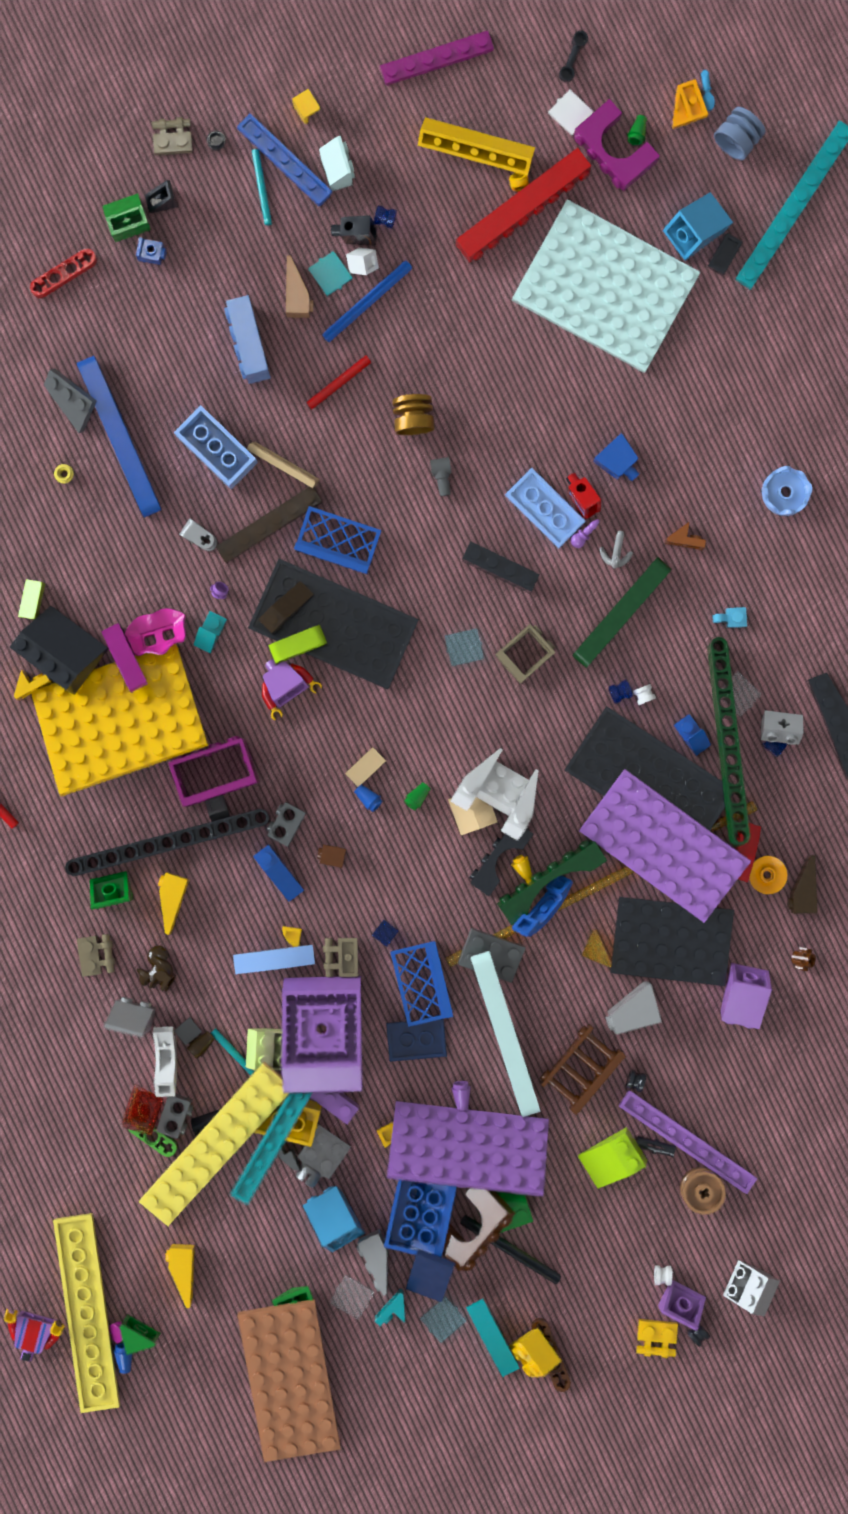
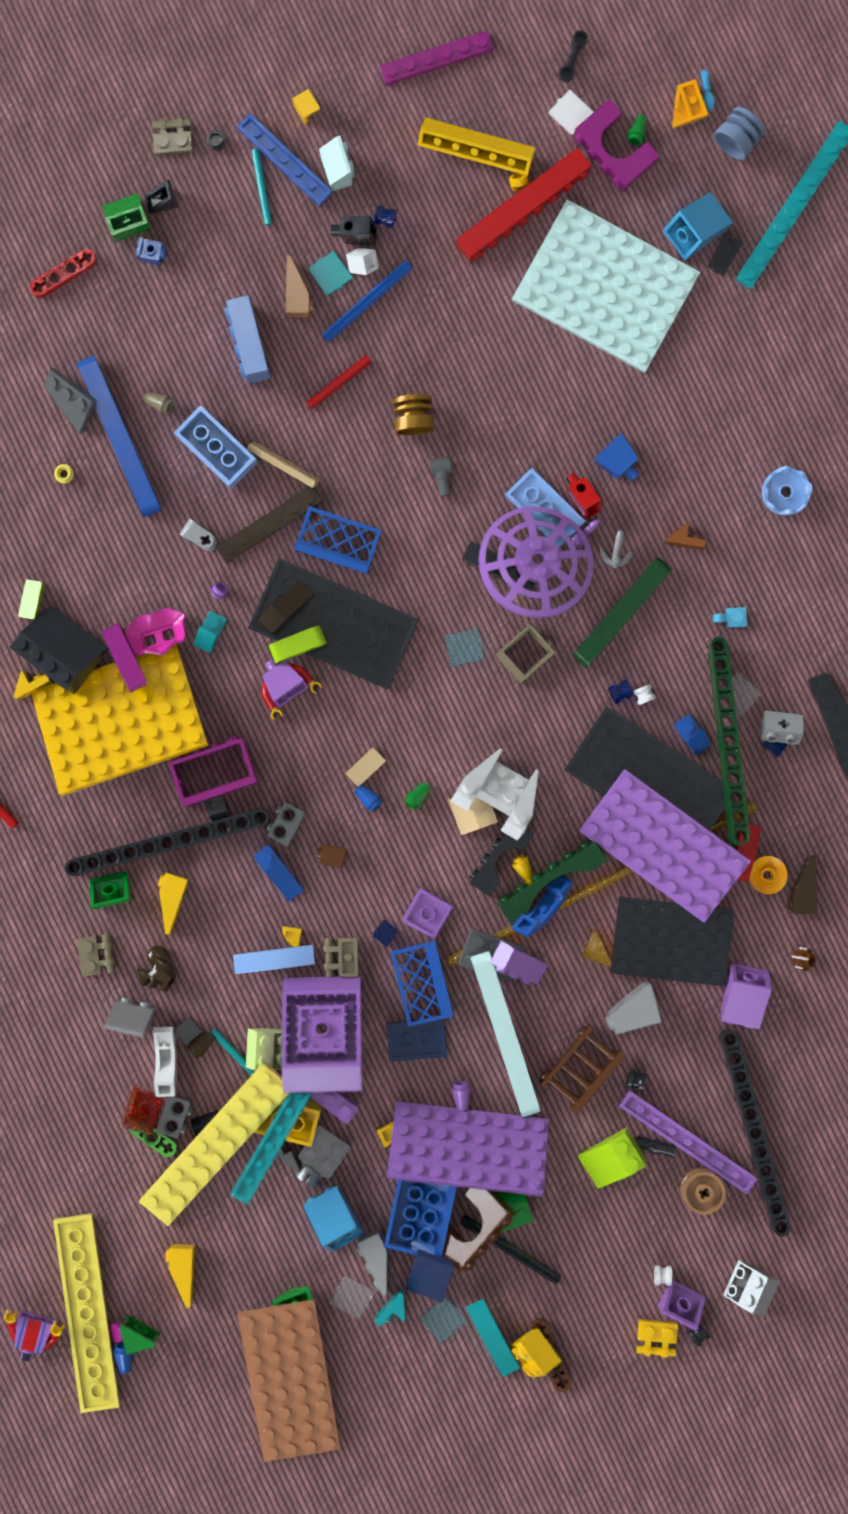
(159, 402): none -> dark tan cone
(427, 913): none -> medium lavender tile
(518, 964): none -> medium lavender brick
(529, 569): none -> medium lavender dish
(754, 1142): none -> black beam

